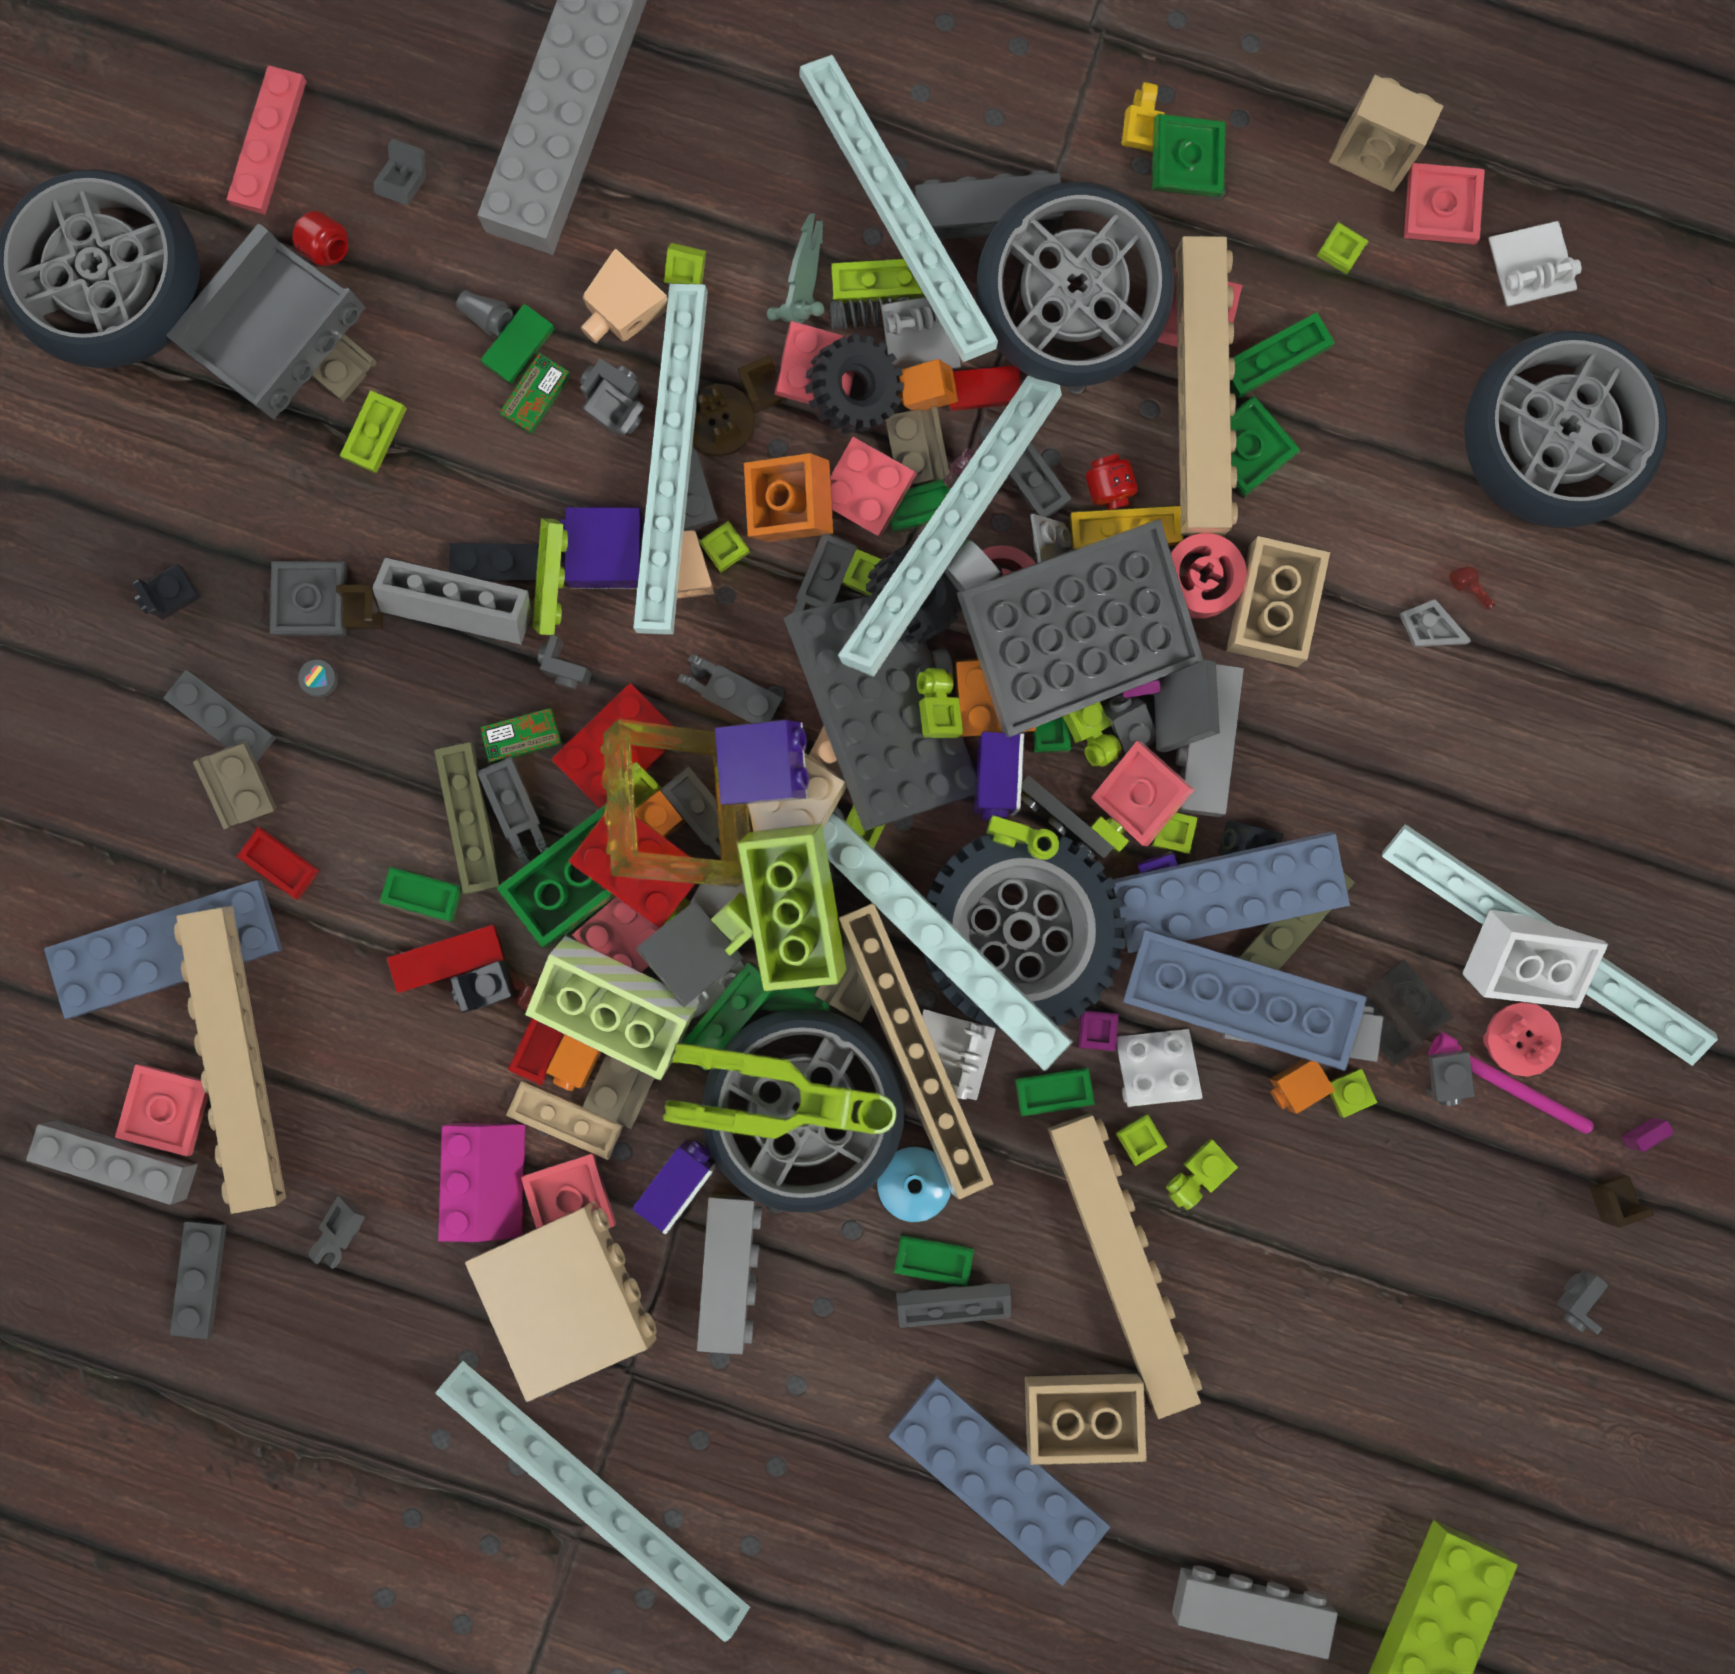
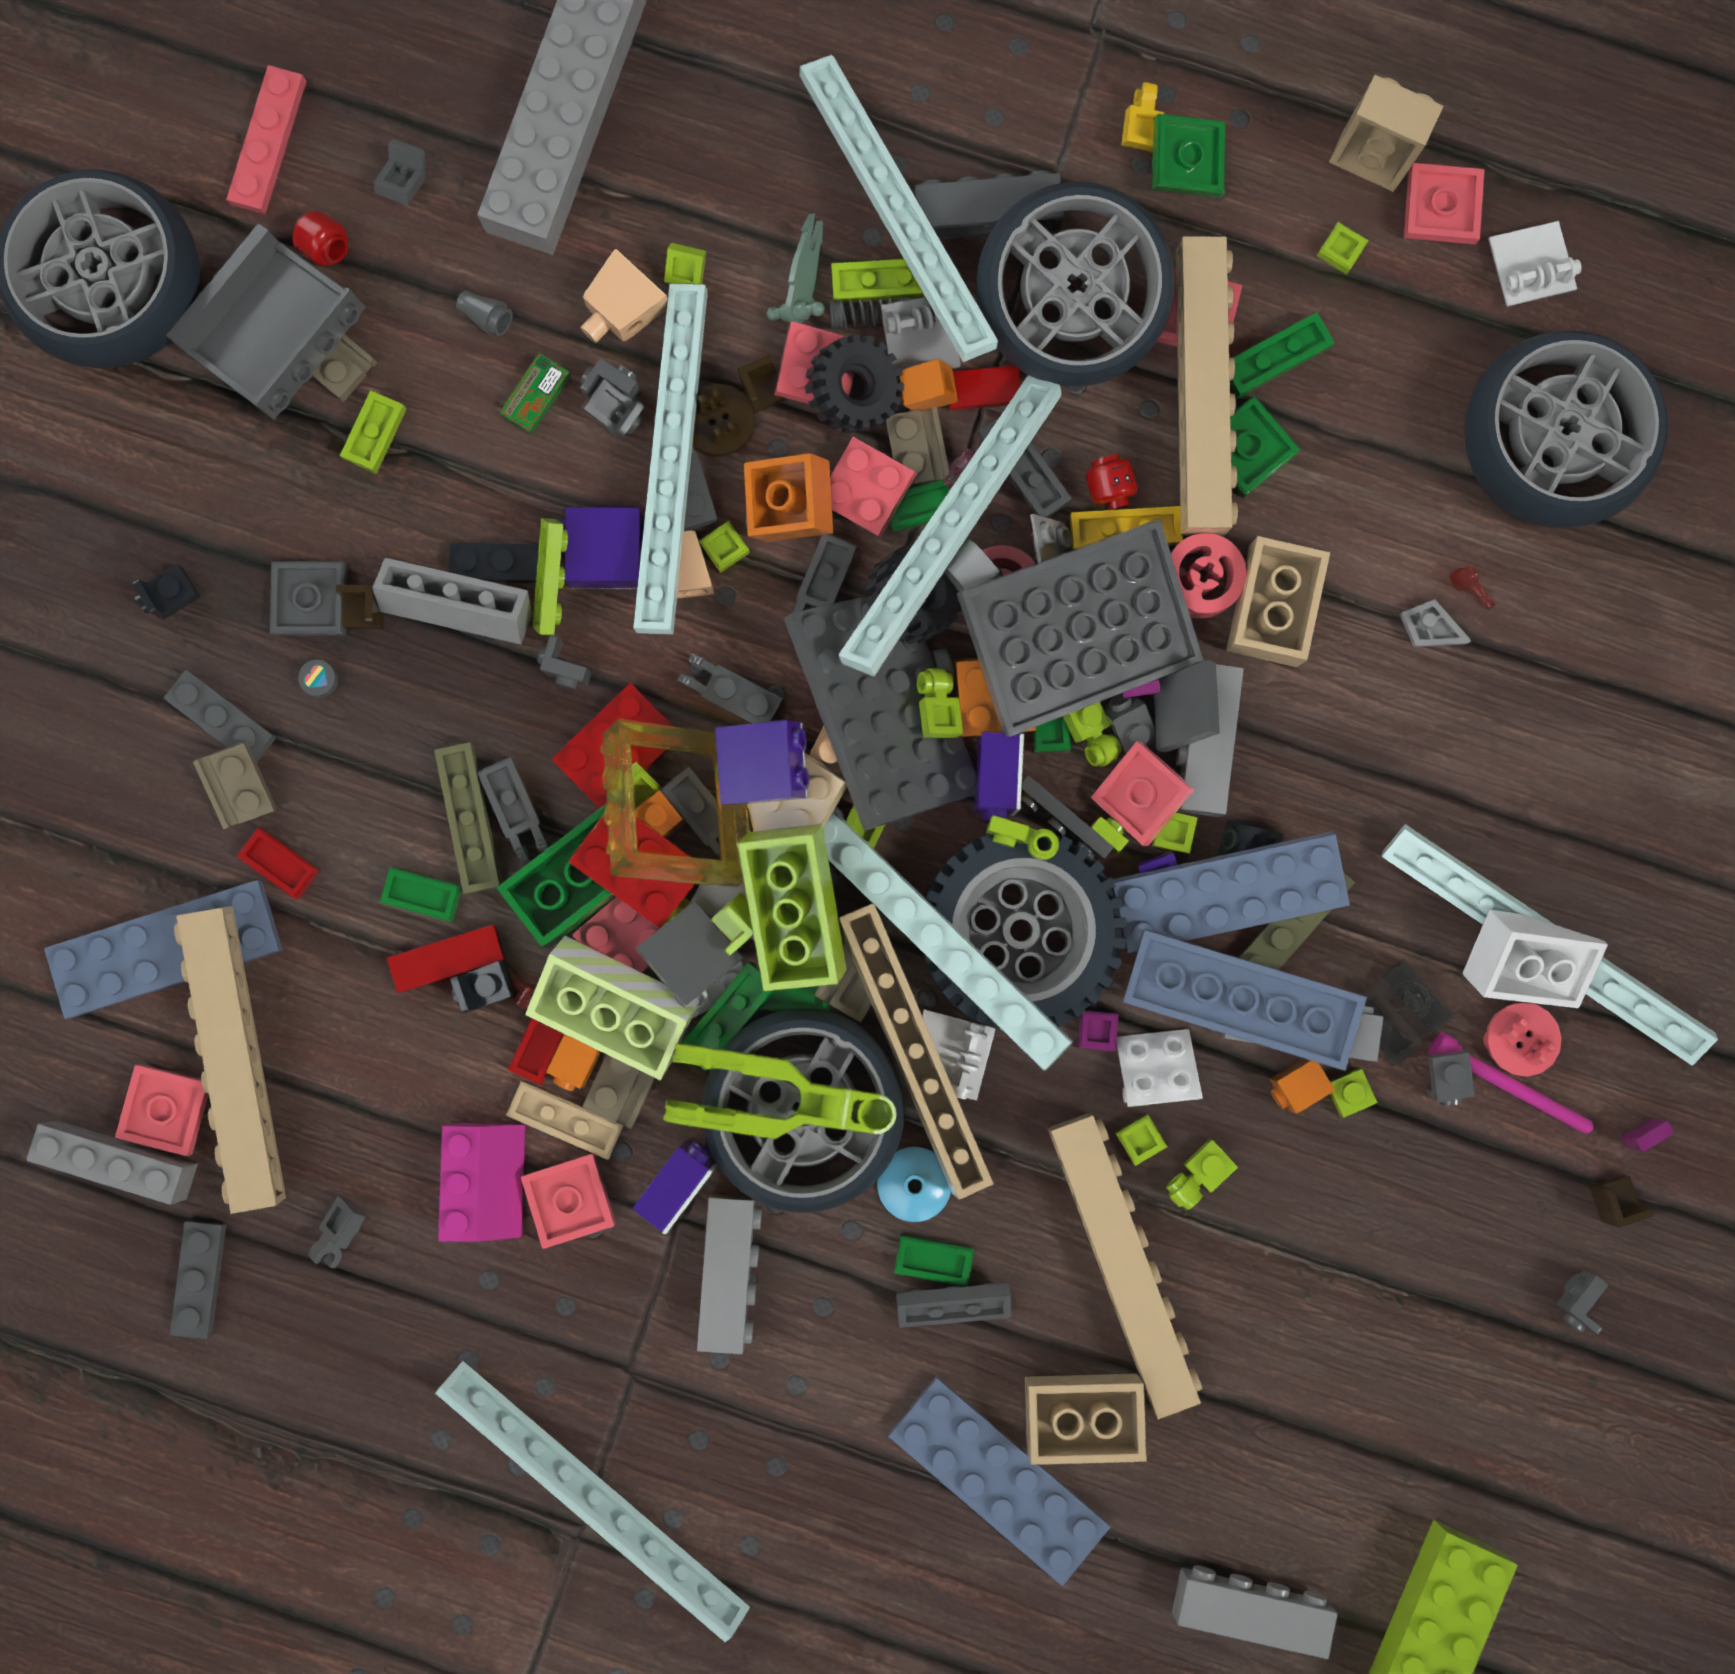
(517, 344): green tile -> none
(521, 735): tile -> none
(562, 1301): tan panel -> none
(858, 571): lime plate -> none
(1054, 1091): green tile -> none

